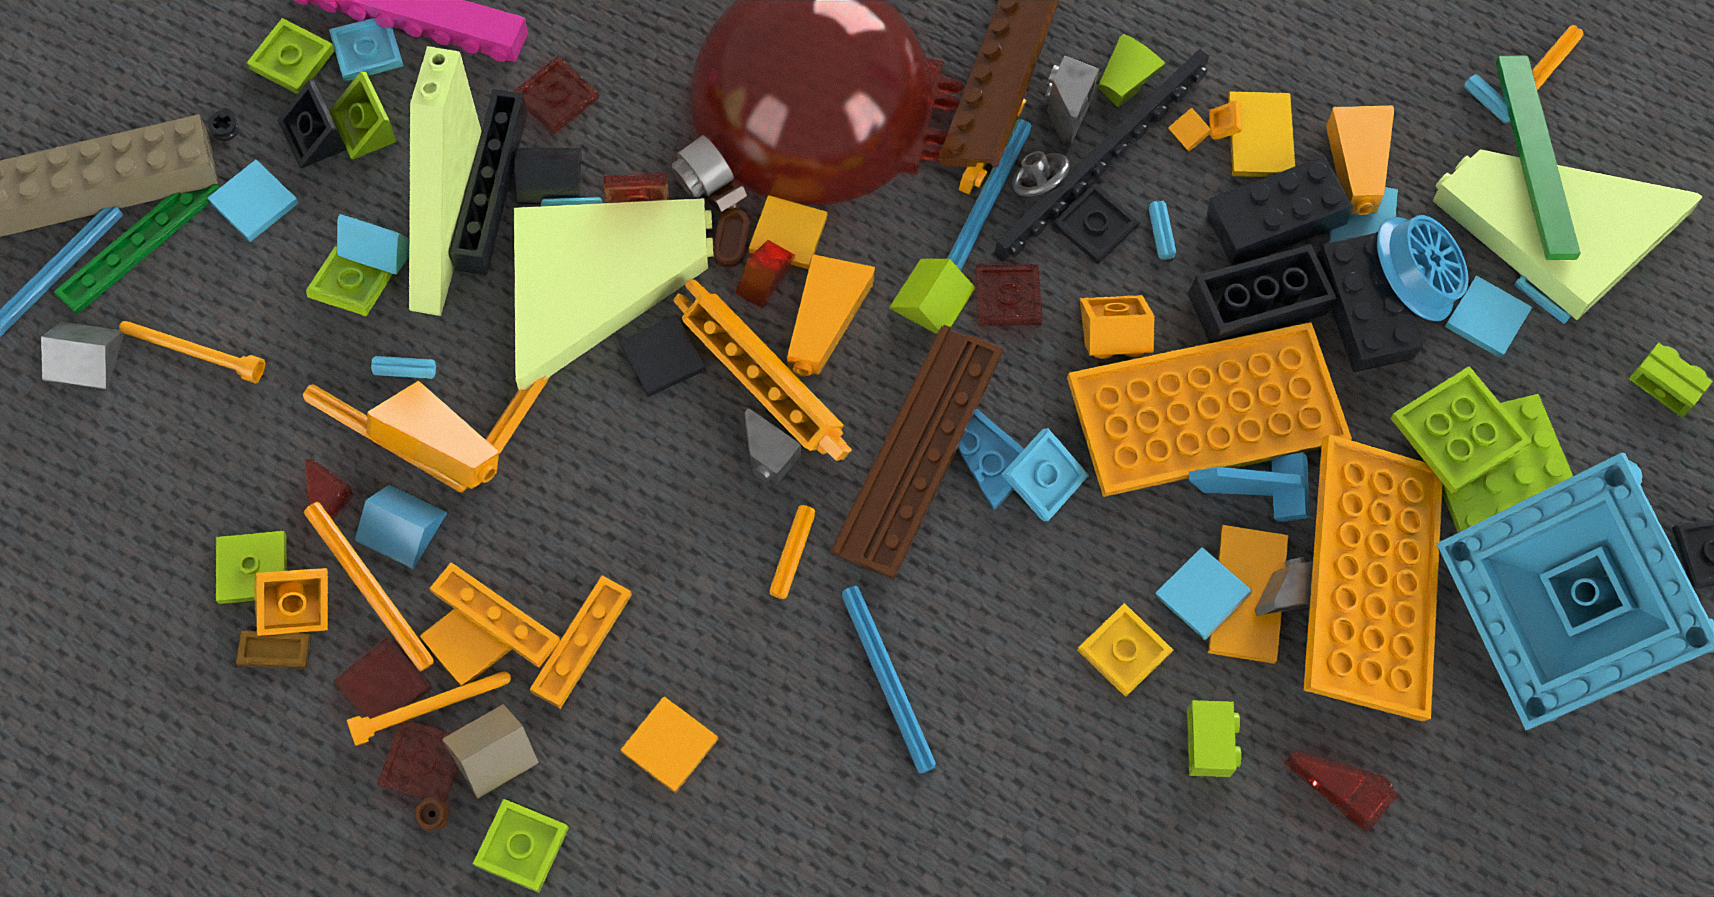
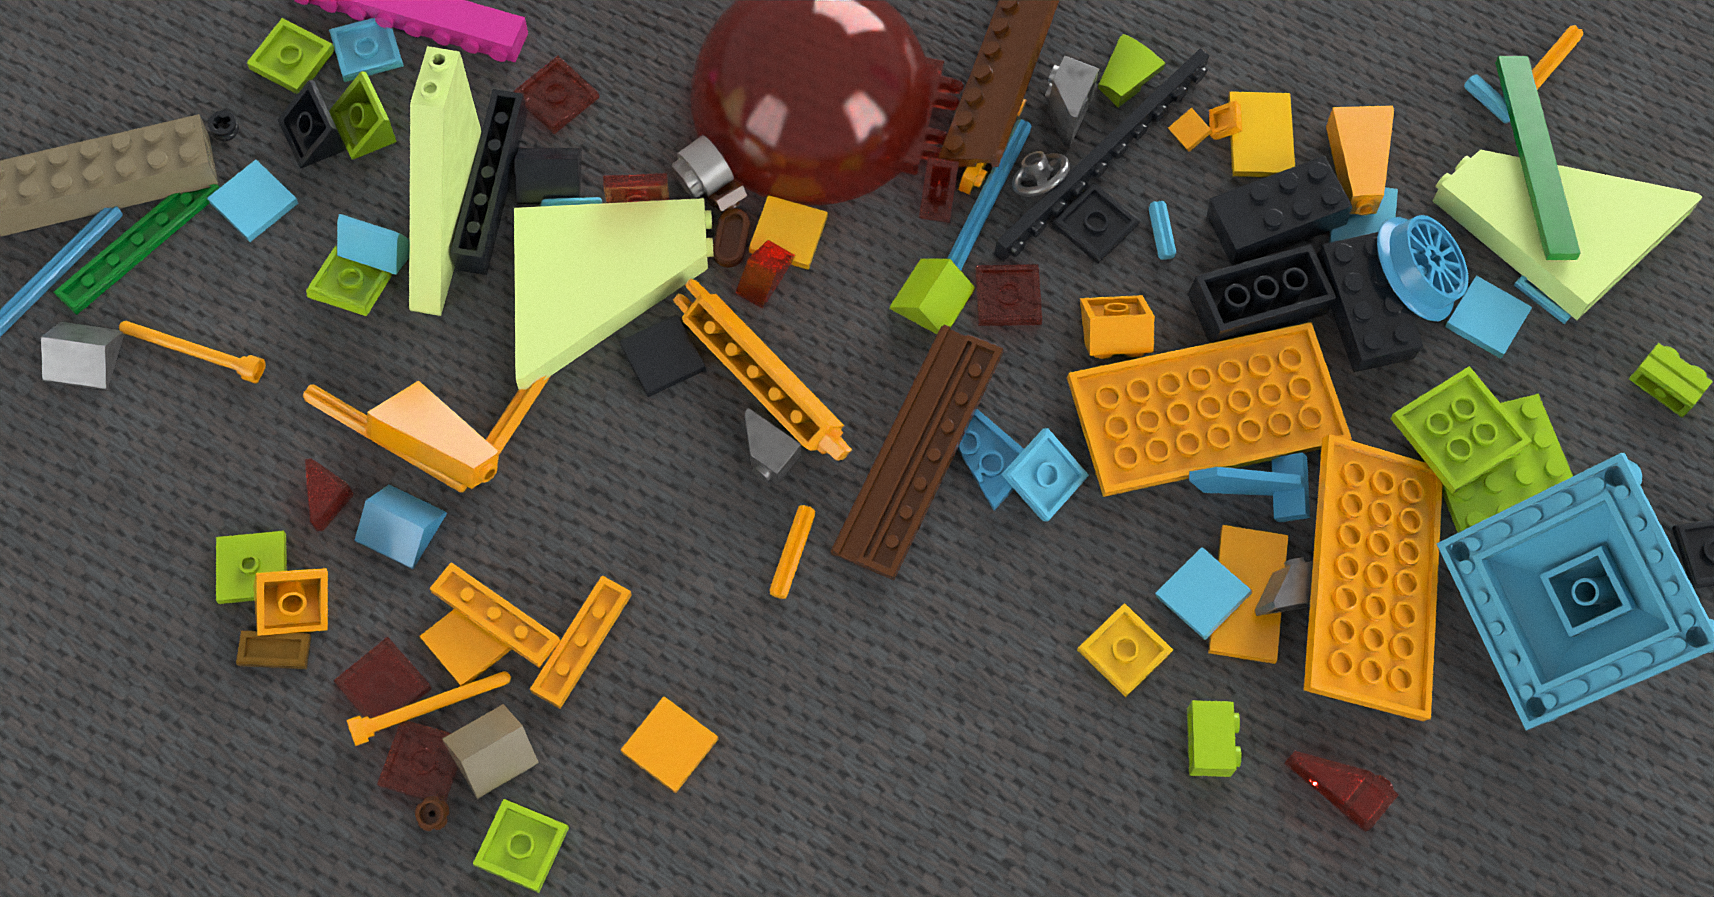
(369, 586): light orange axle -> none
(403, 367): medium azure axle -> none
(827, 307): light orange slope -> none
(888, 679): dark azure axle -> none
(938, 189): none -> clear red slope

